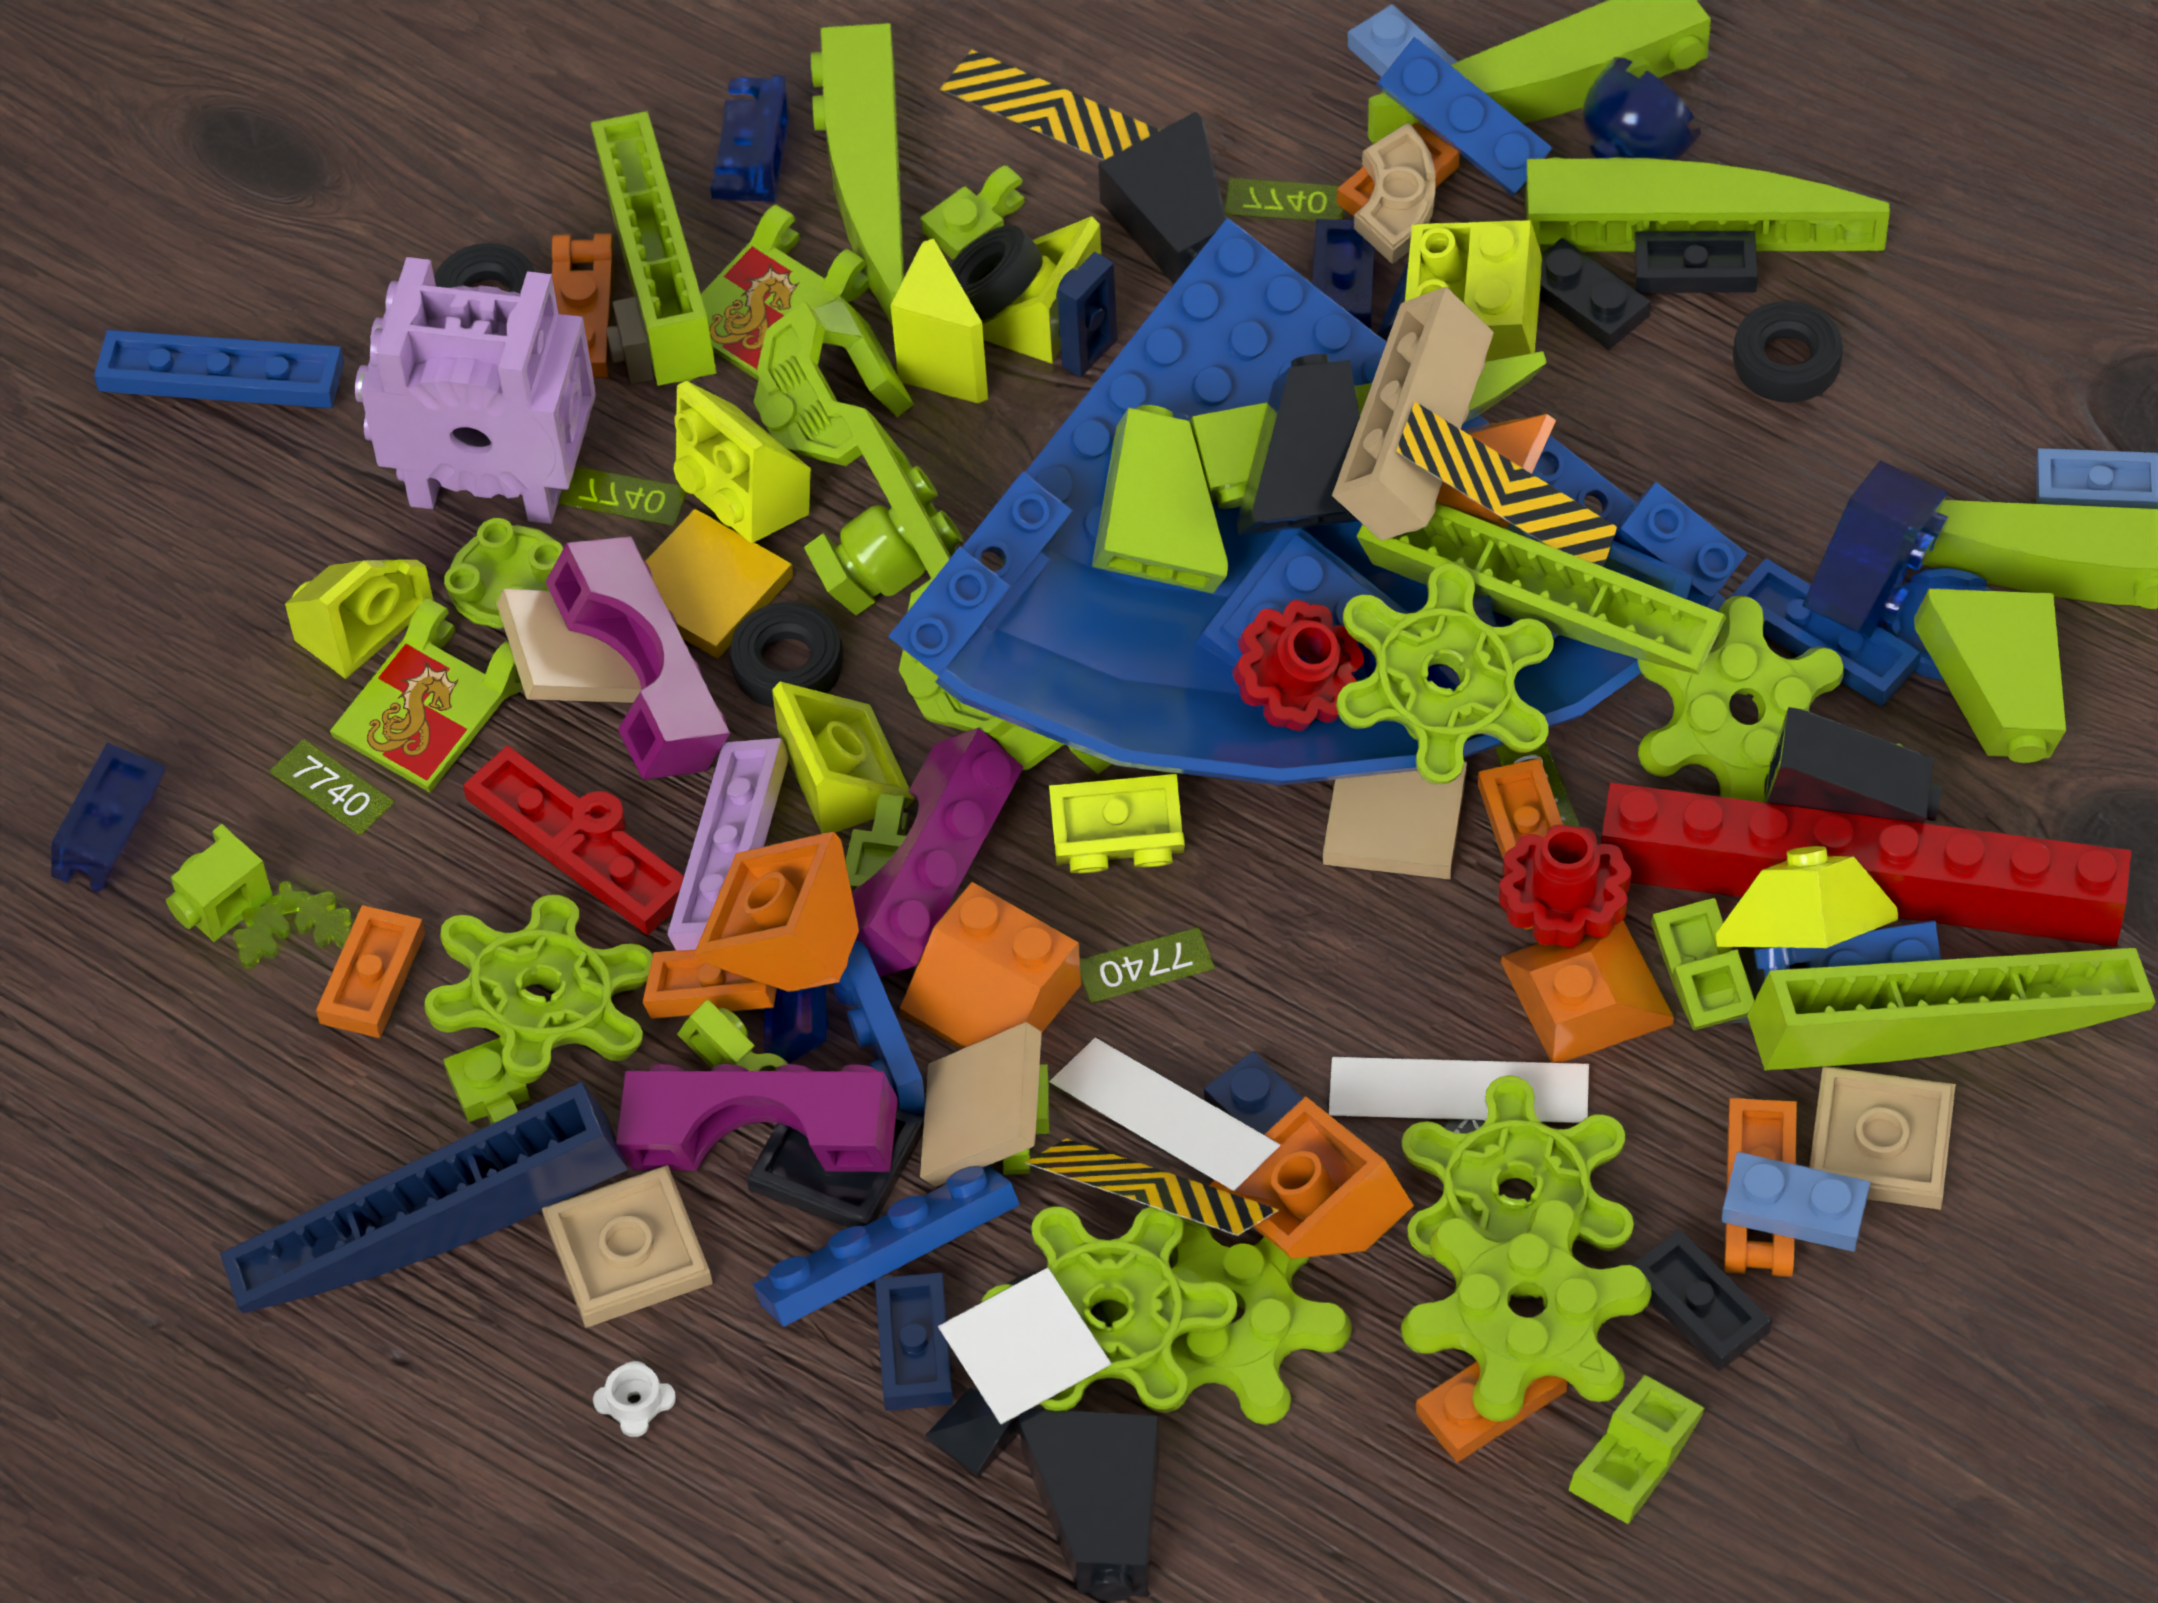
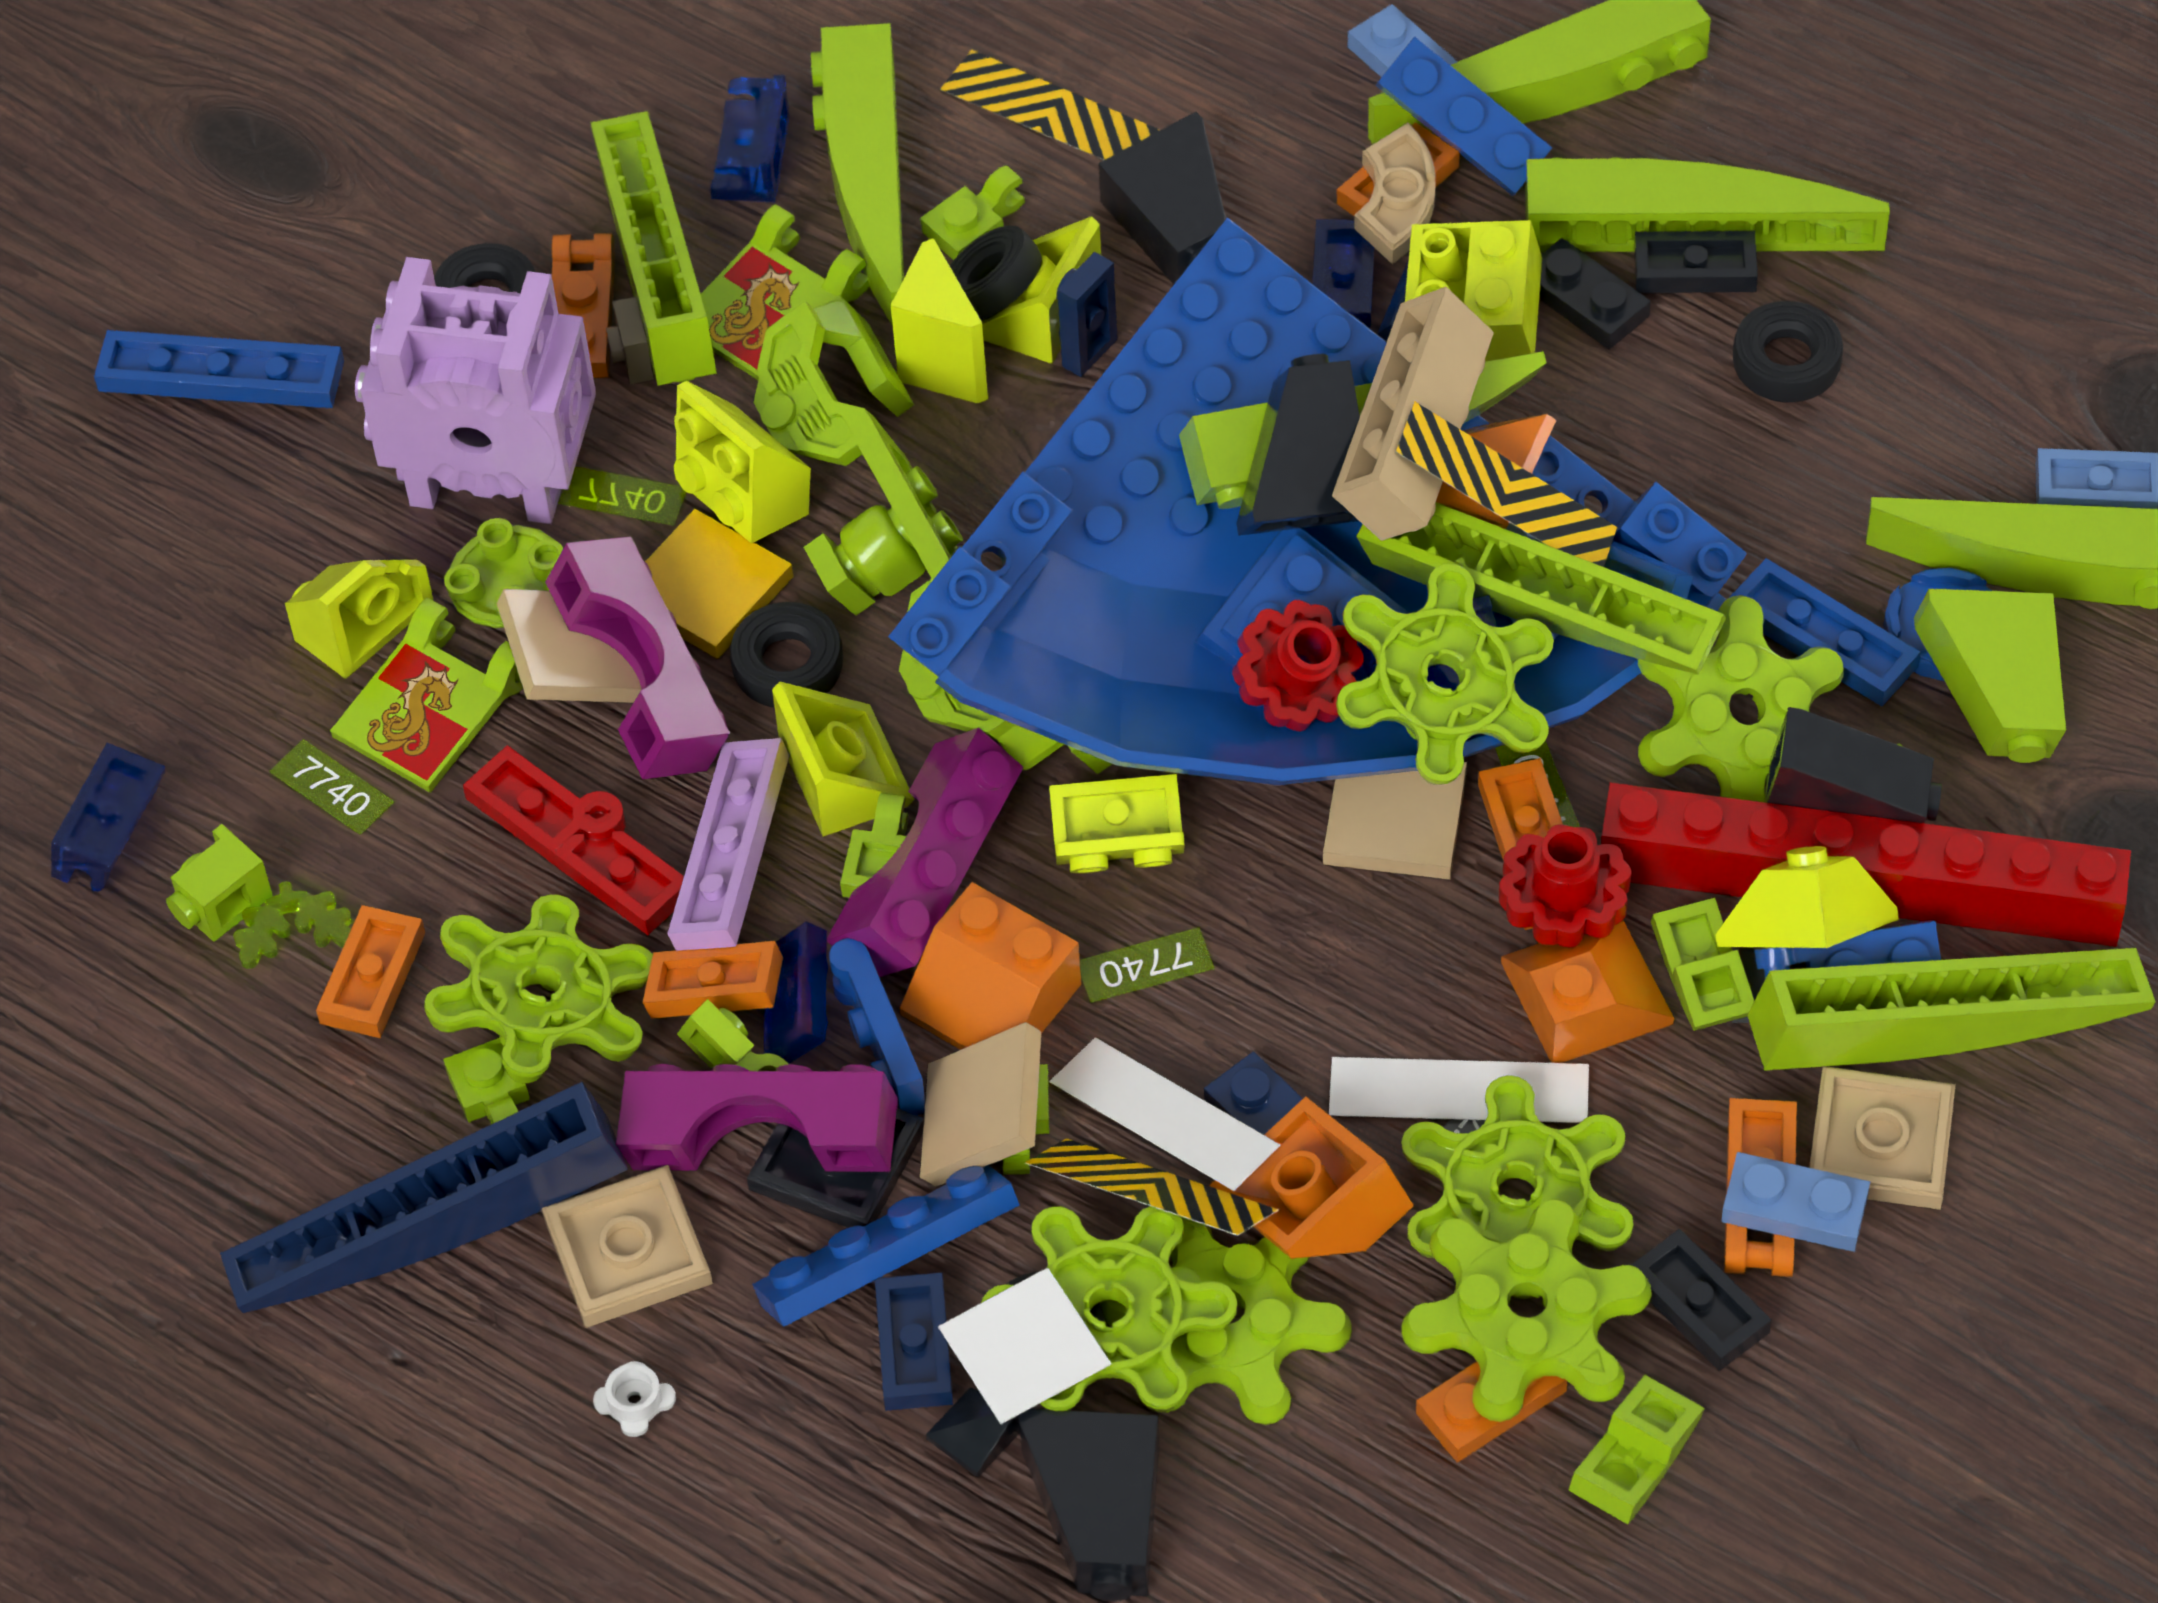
(784, 915): orange slope -> none
(1158, 505): lime slope -> none
(1282, 199): clear neon green sticker -> none
(1635, 116): clear blue cylinder -> none
(1880, 535): clear blue brick -> none

